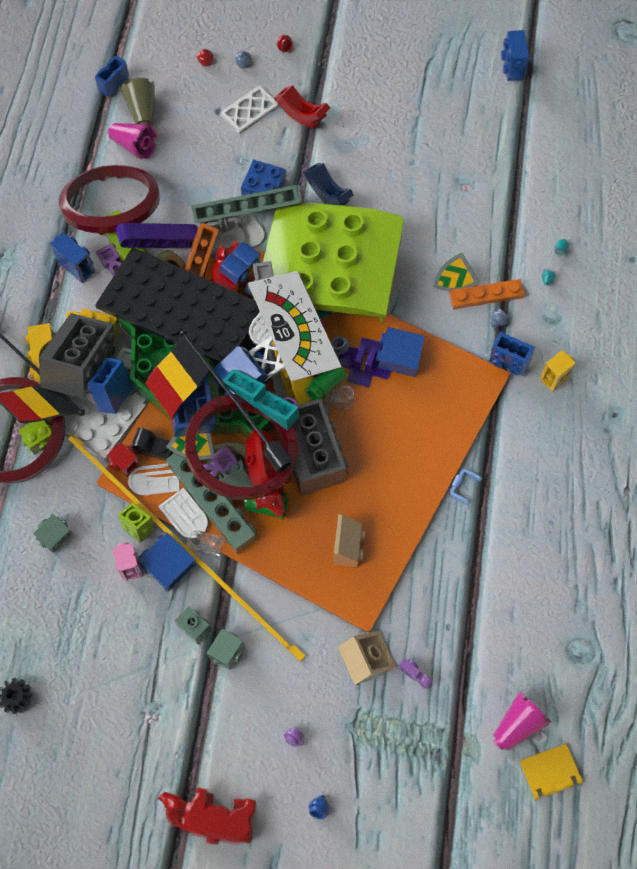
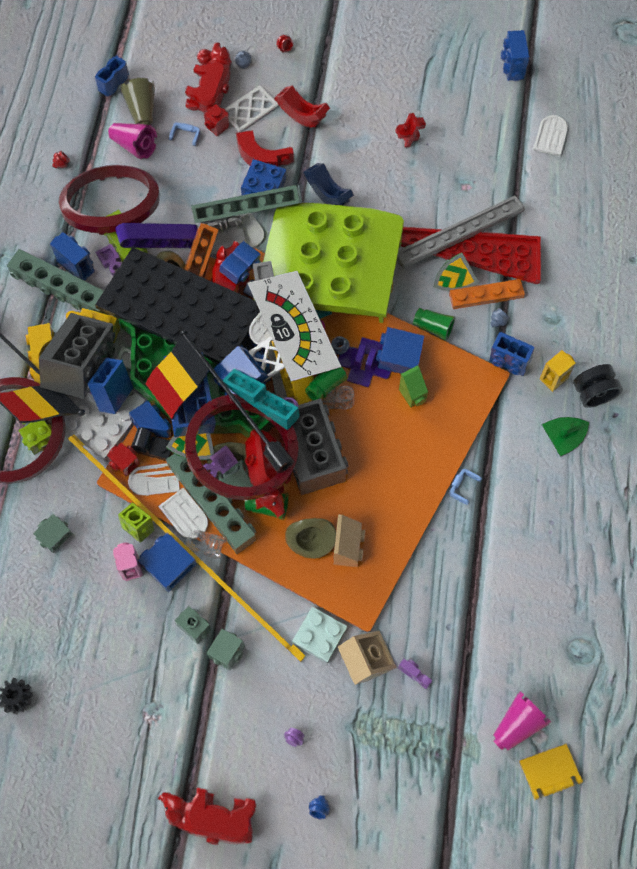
(54, 276): none -> sand green brick
(60, 160): none -> red plate
(148, 417): none -> blue slope
(187, 127): none -> light blue piece
(213, 81): none -> red animal
(216, 120): none -> red brick
(251, 150): none -> red arch
(318, 537): none -> olive hat
(319, 634): none -> light aqua plate
(410, 129): none -> red hips
(413, 387): none -> bright green slope
(434, 322): none -> green plant
(459, 231): none -> light grey tile
(500, 253): none -> red wing
(551, 135): none -> white window
(555, 261): piece -> none
(566, 433): none -> green shield
(597, 385): none -> black wheel

